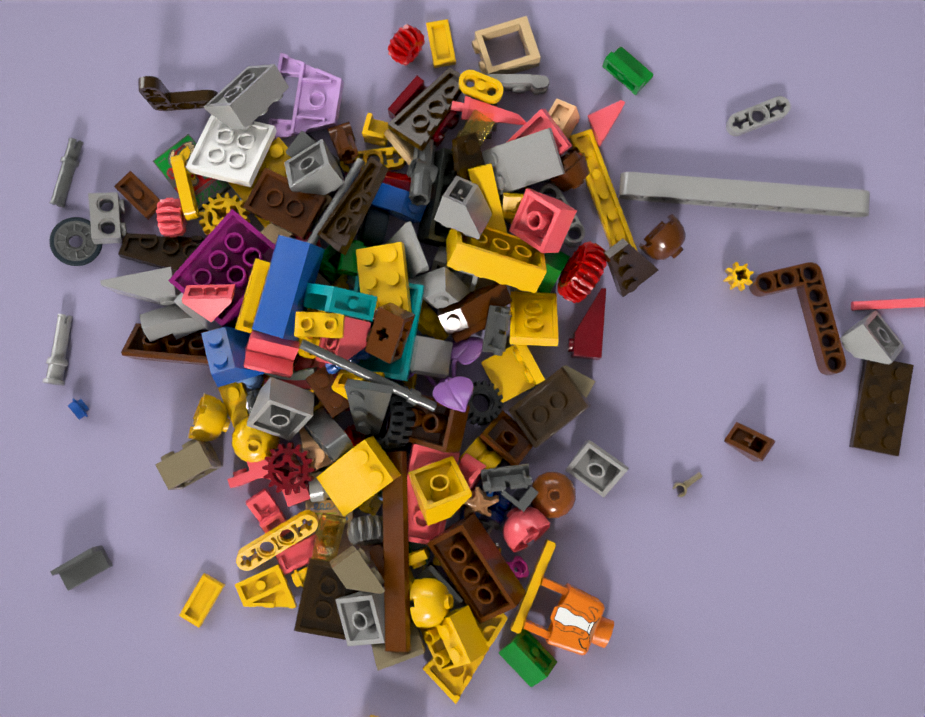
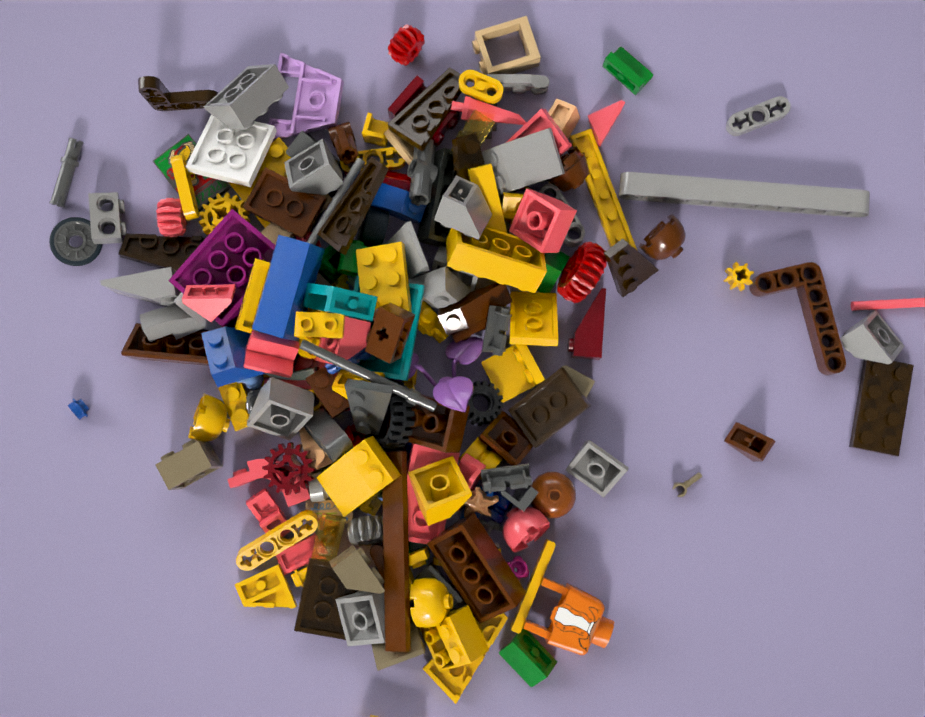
(57, 361): light grey pin -> none
(83, 567): dark grey panel -> none
(138, 194): reddish brown plate -> none
(202, 600): yellow tile -> none
(251, 443): yellow cylinder -> none
(431, 357): light grey slope -> none
(441, 43): yellow tile -> none

